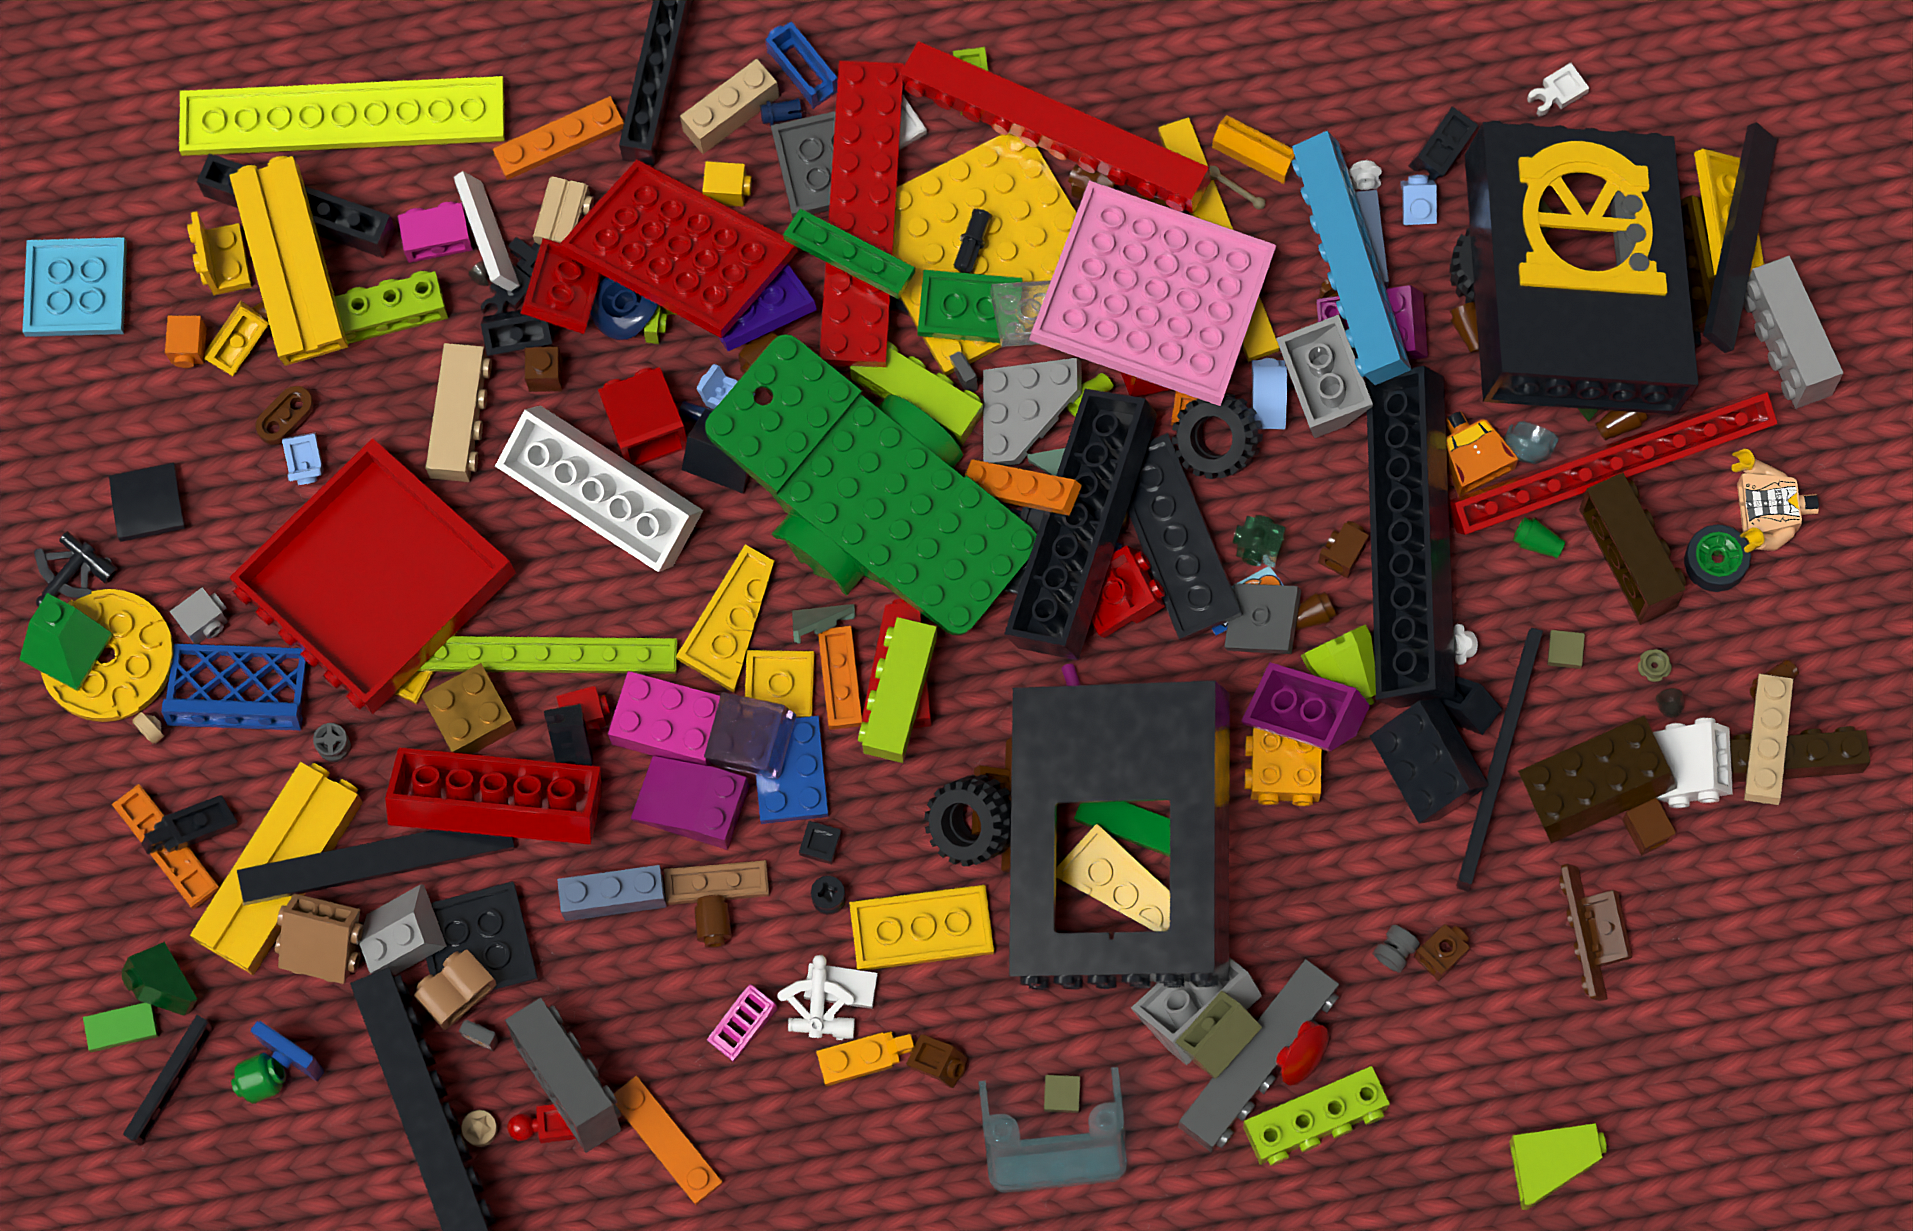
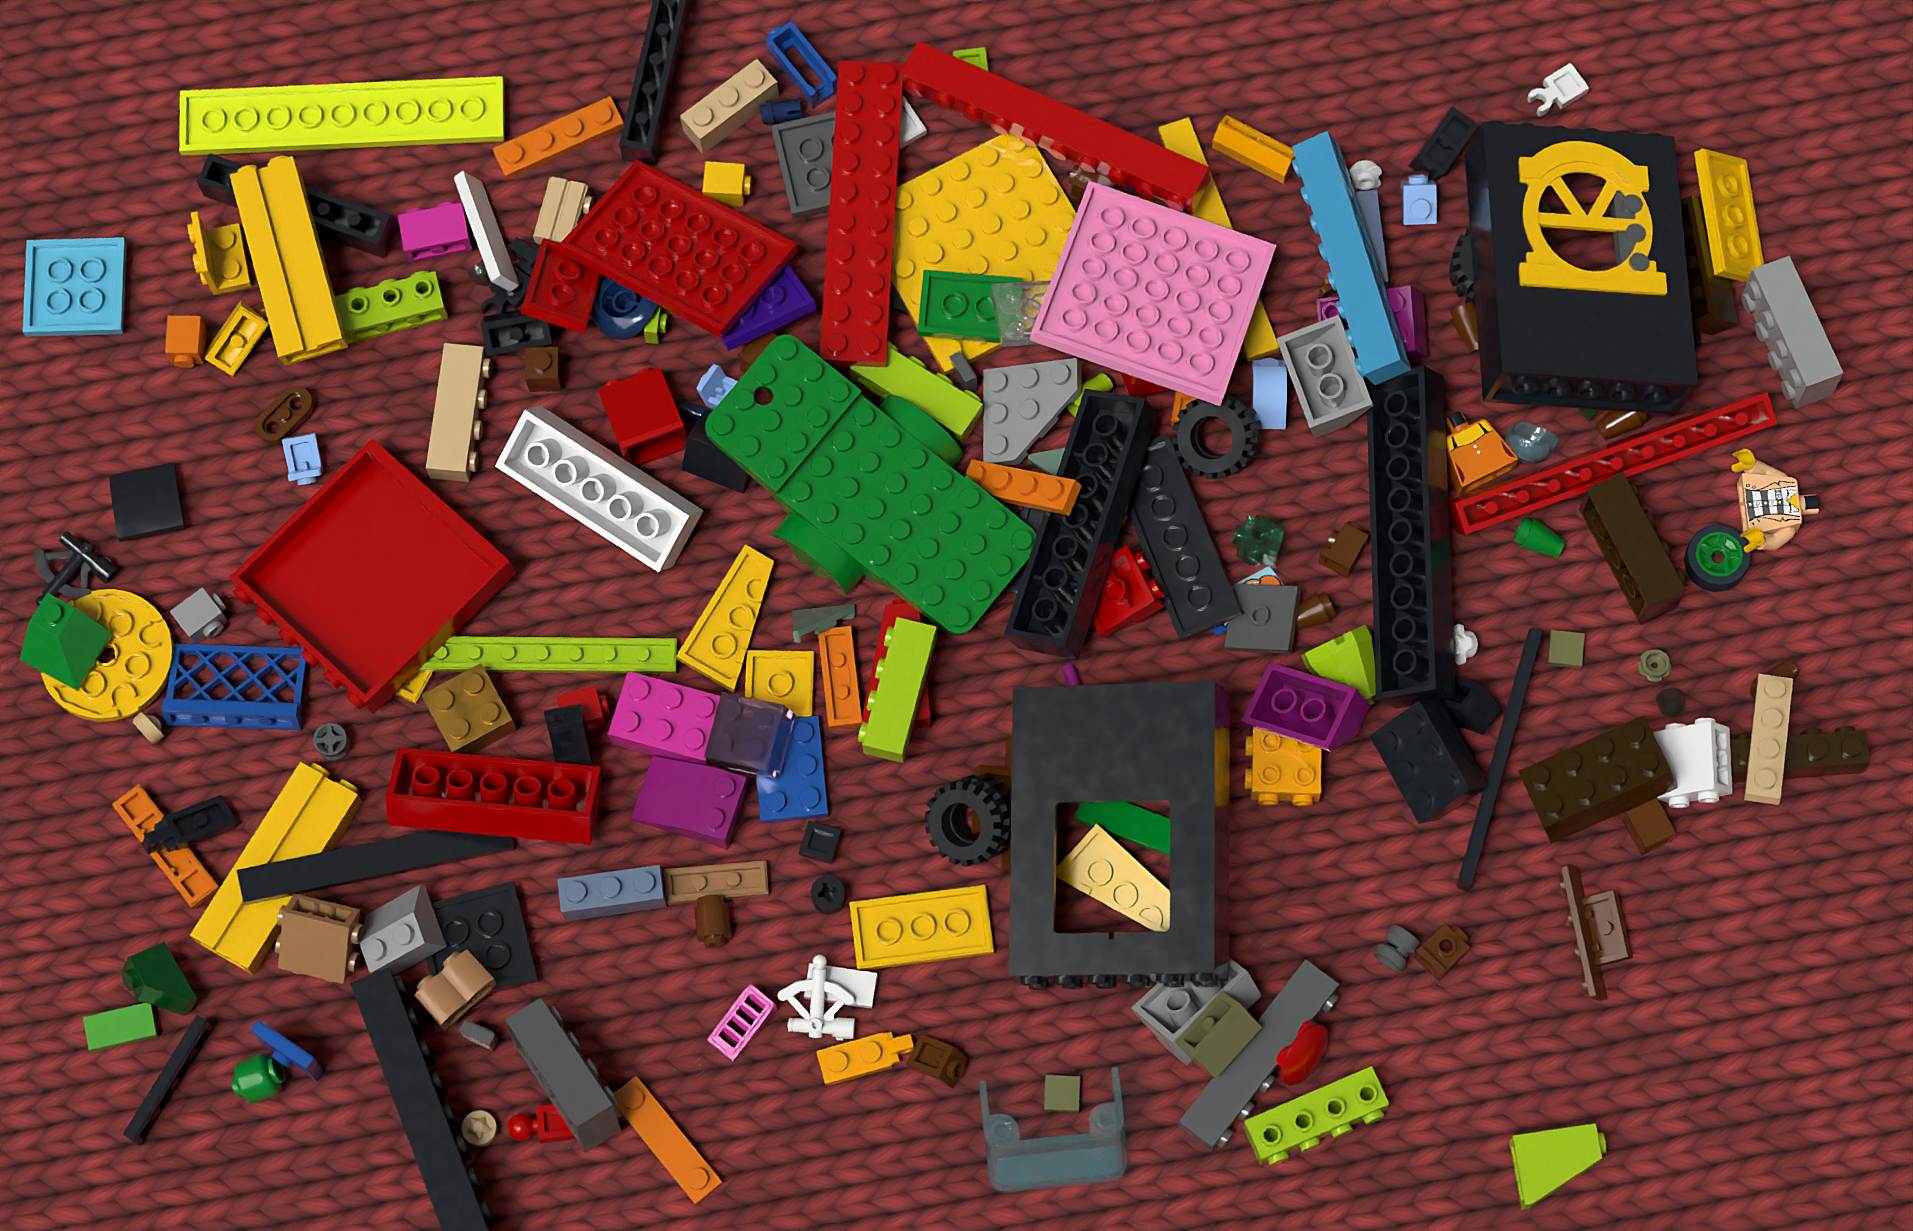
(849, 253): green plate -> none
(972, 241): black axle -> none
(1258, 203): dark tan hinge -> none
(1740, 238): black tile -> none

